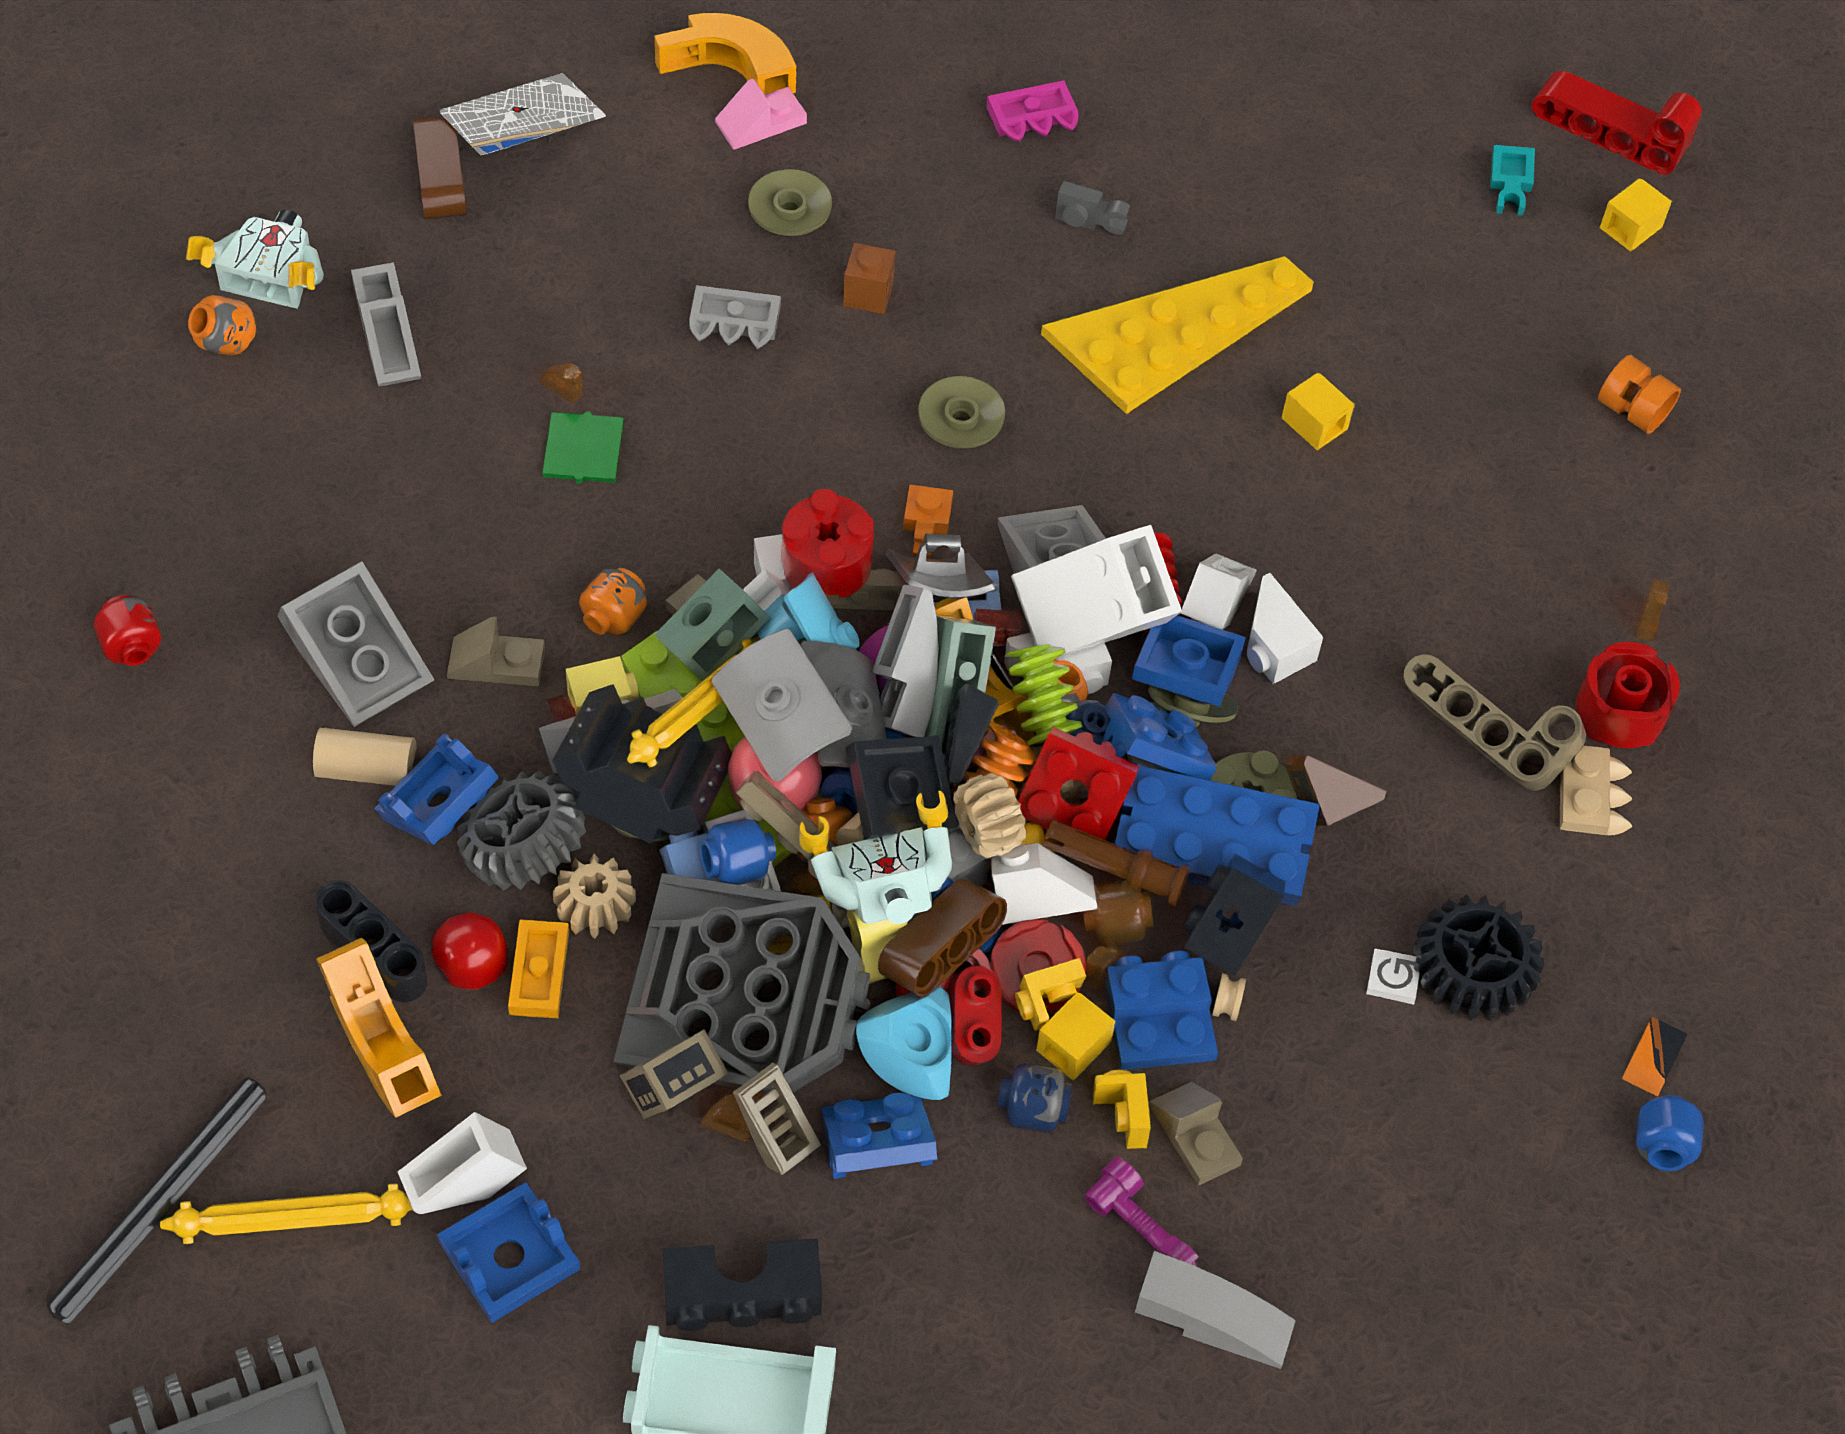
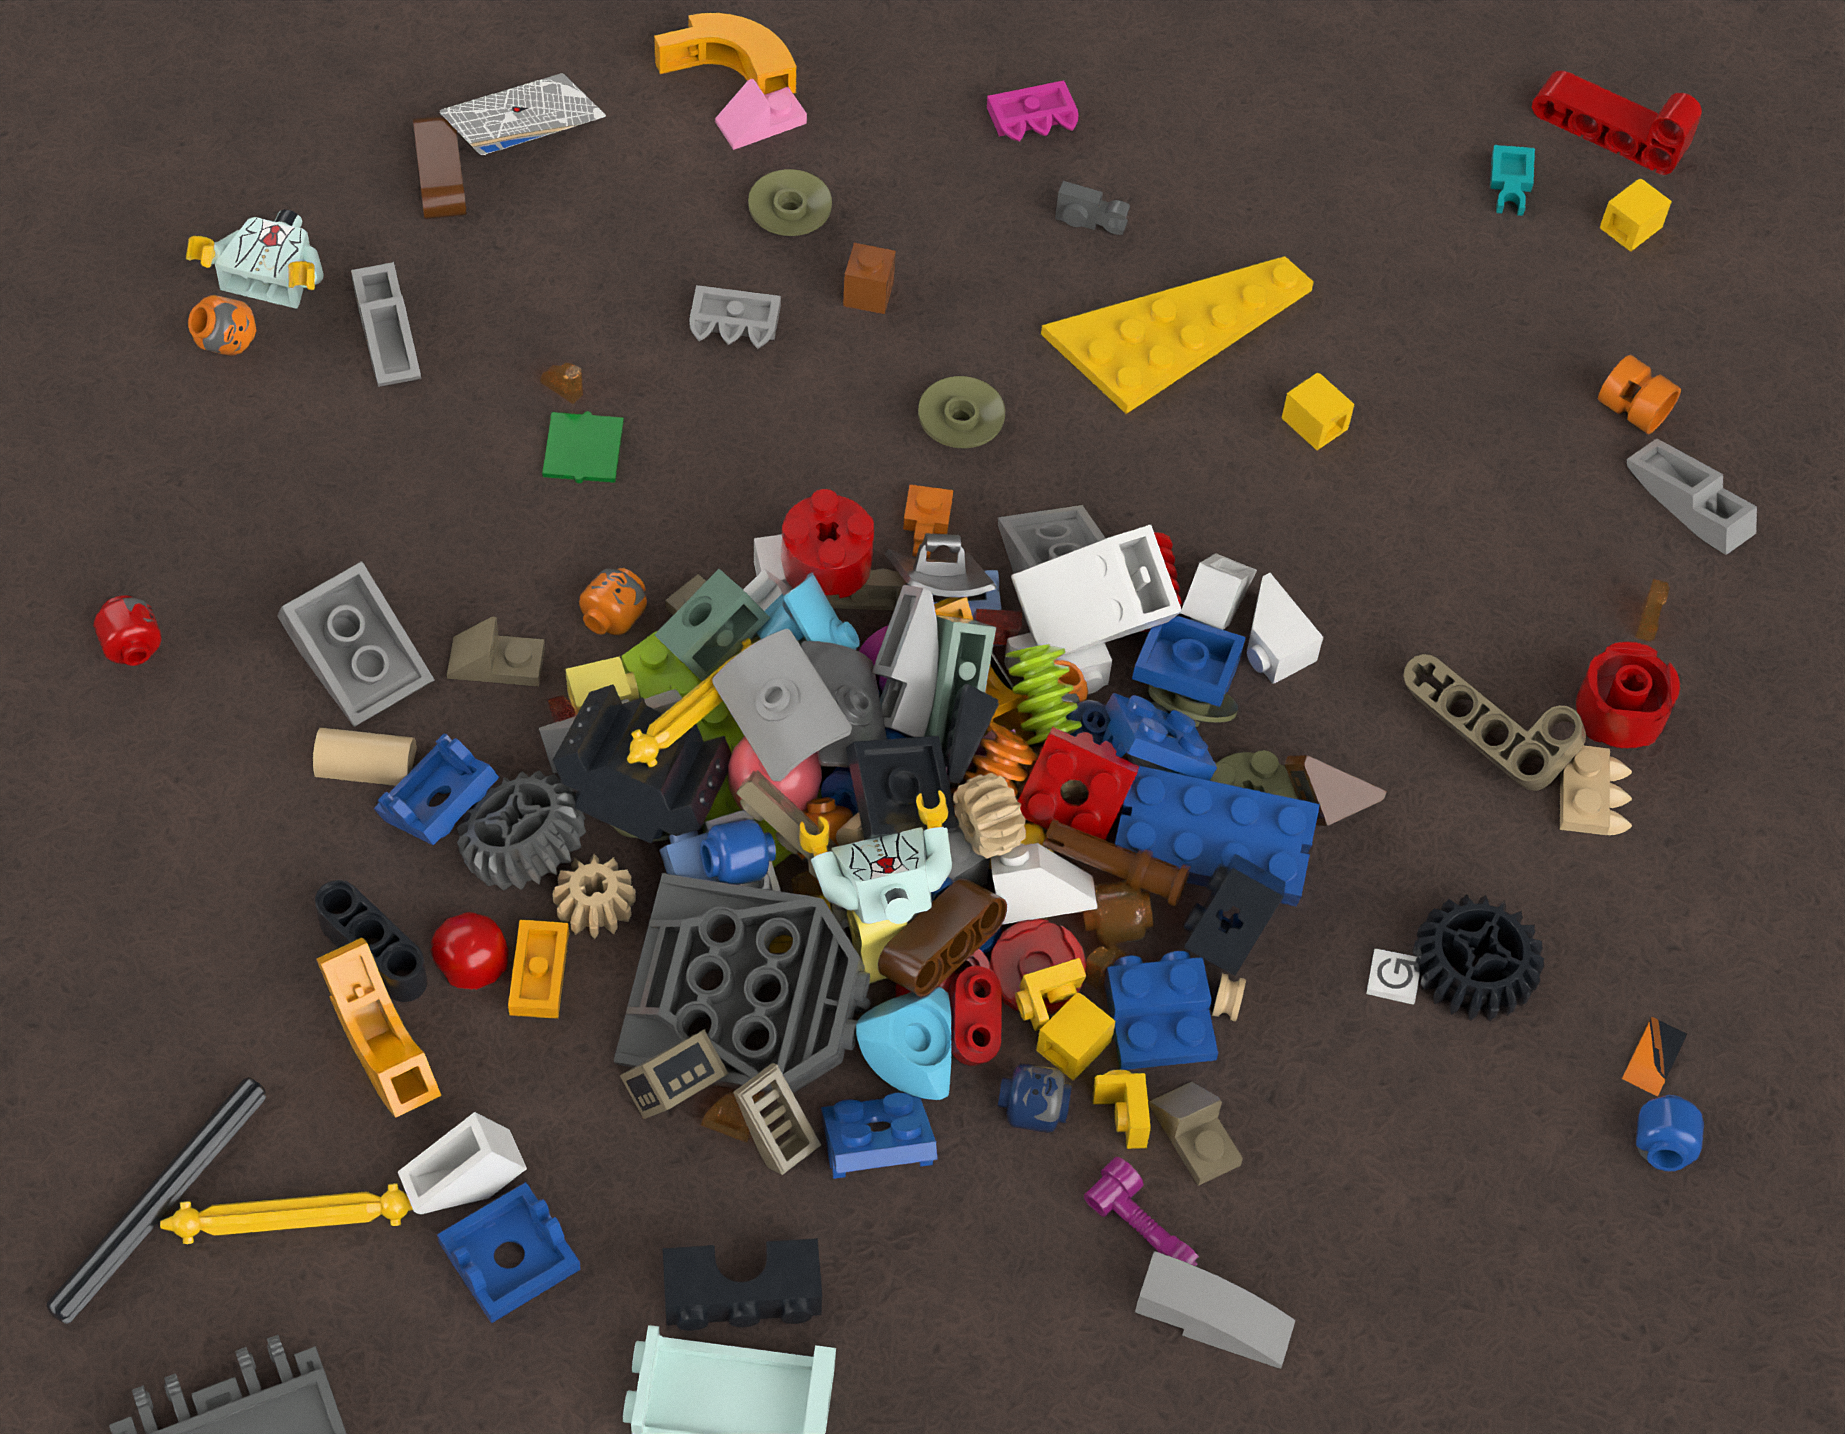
(1694, 495): none -> light grey slope

